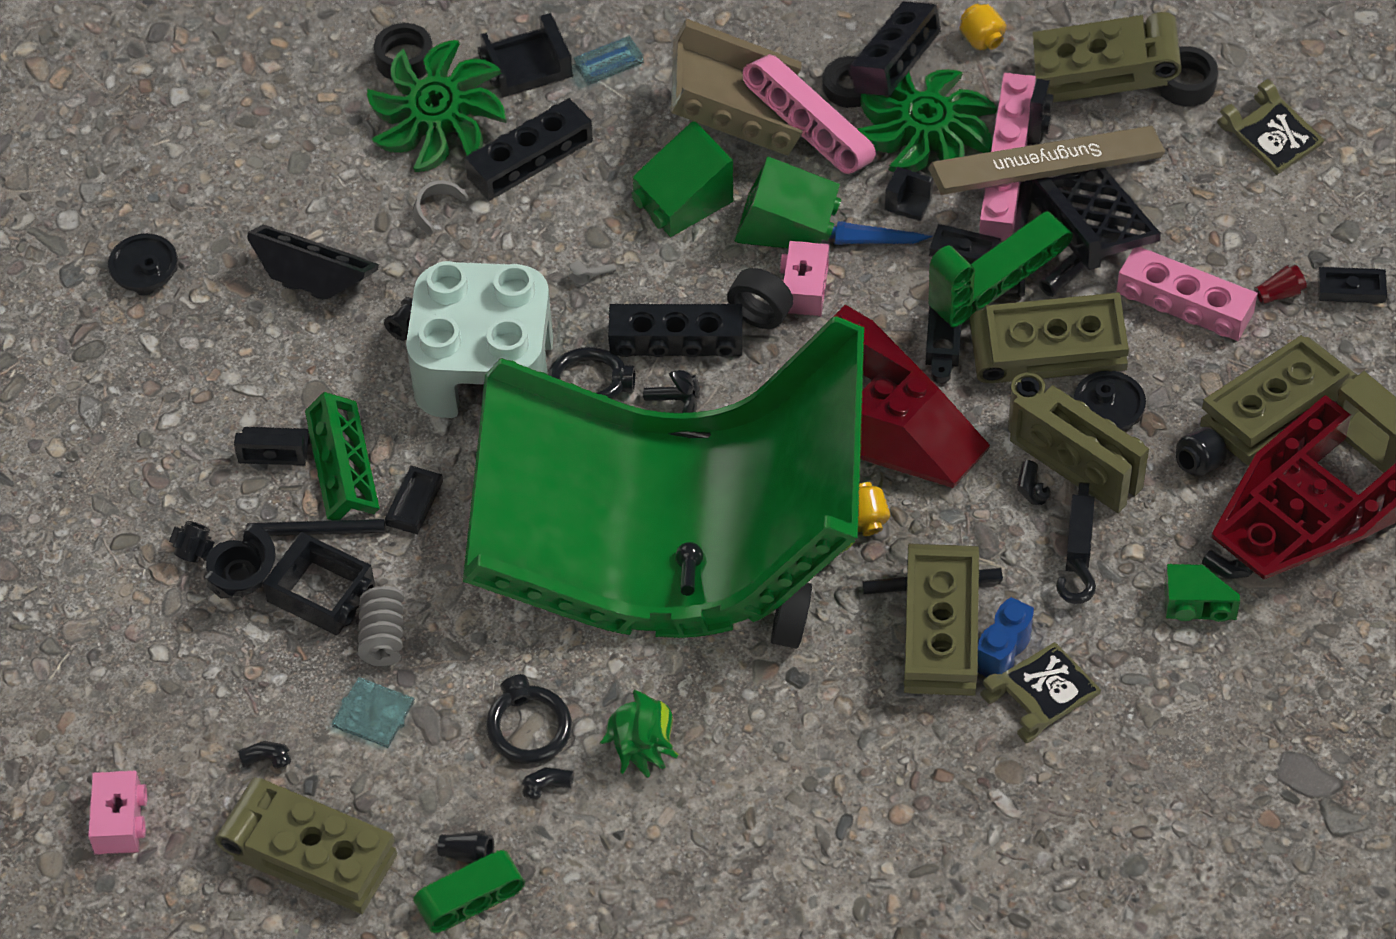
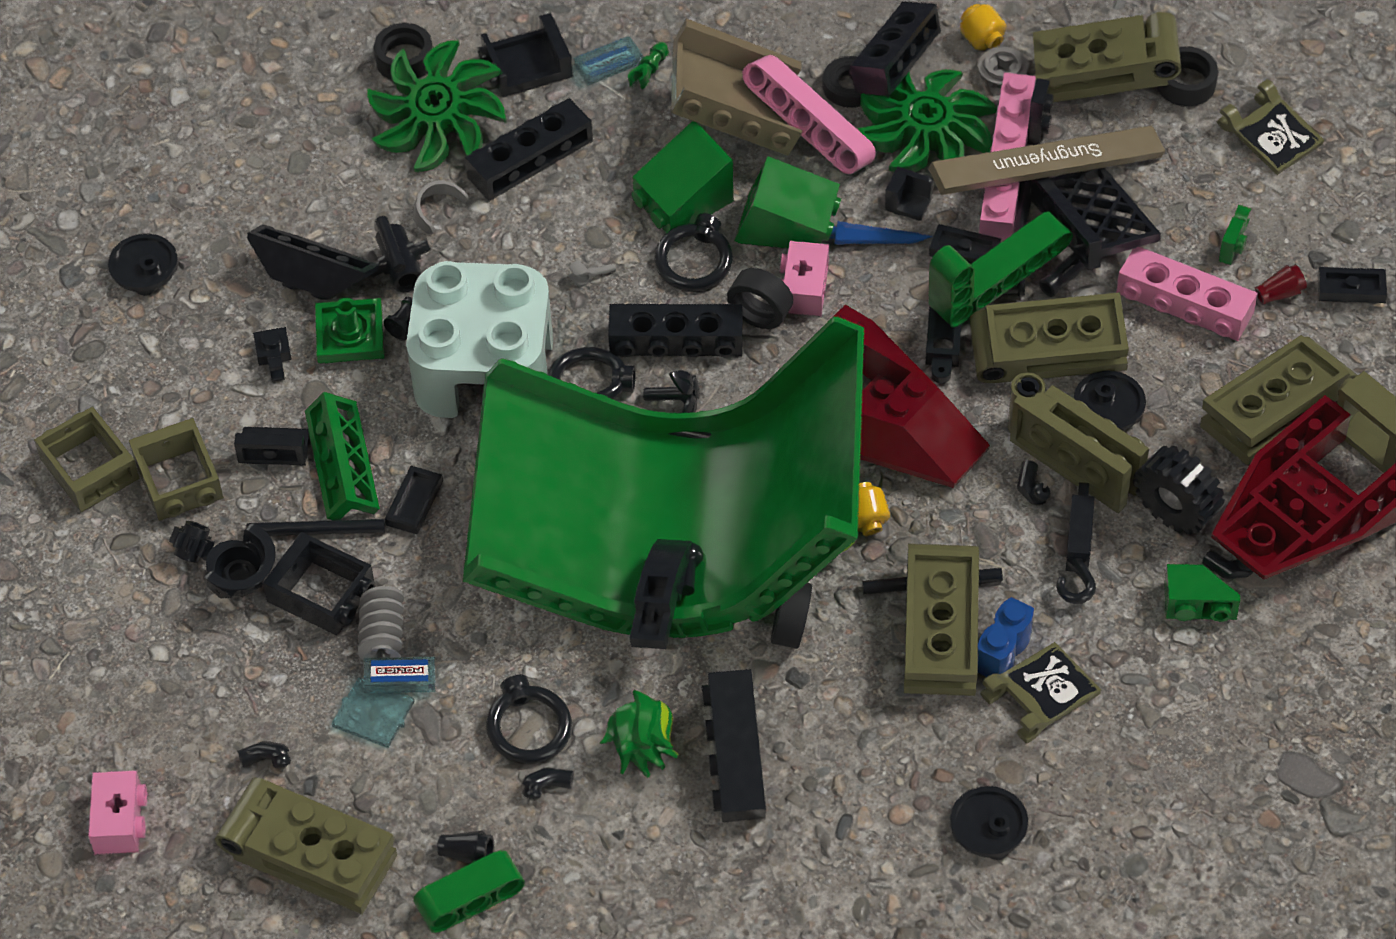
(99, 482): none -> olive window
(180, 439): none -> olive window
(273, 349): none -> black plate
(349, 330): none -> green plate
(398, 255): none -> black pin
(399, 675): none -> tile
(648, 65): none -> green piece
(658, 592): none -> black slope
(705, 230): none -> black piece
(736, 746): none -> black wedge
(989, 821): none -> black piece
(1004, 57): none -> light grey gear
(1178, 489): none -> black bush
(1201, 451): black head -> none
(1234, 240): none -> green plate

